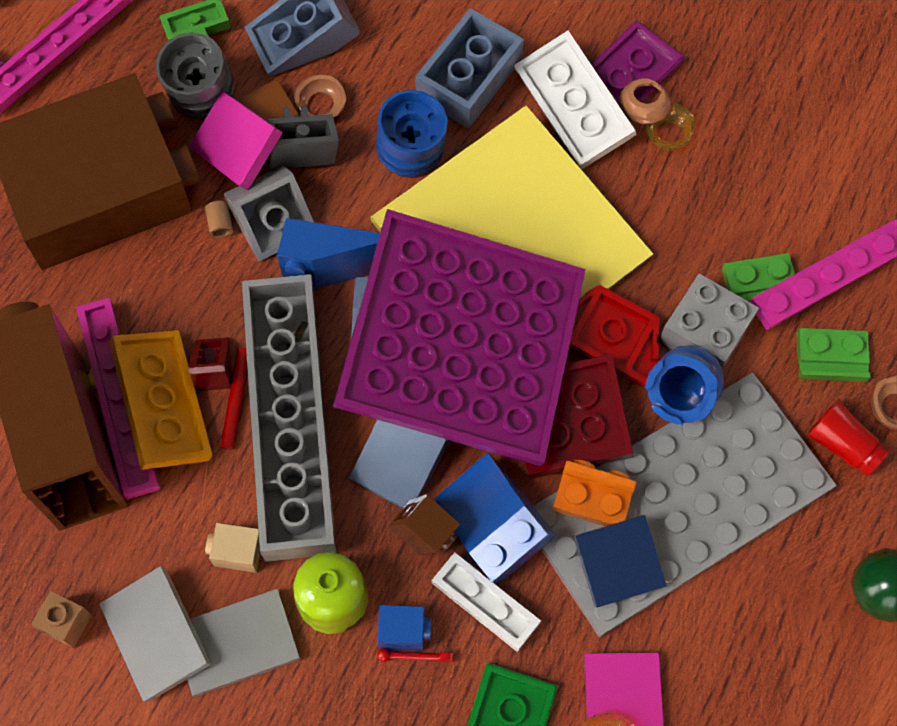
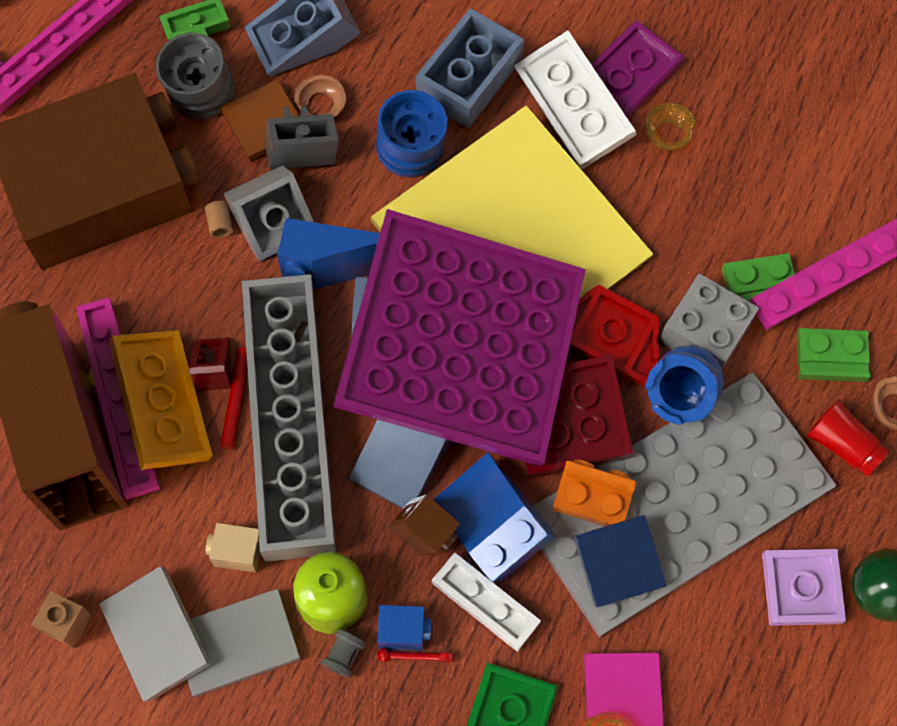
(235, 140): dark pink tile -> none
(343, 653): none -> dark grey bush
(641, 112): nougat piece -> none
(803, 587): none -> lavender plate

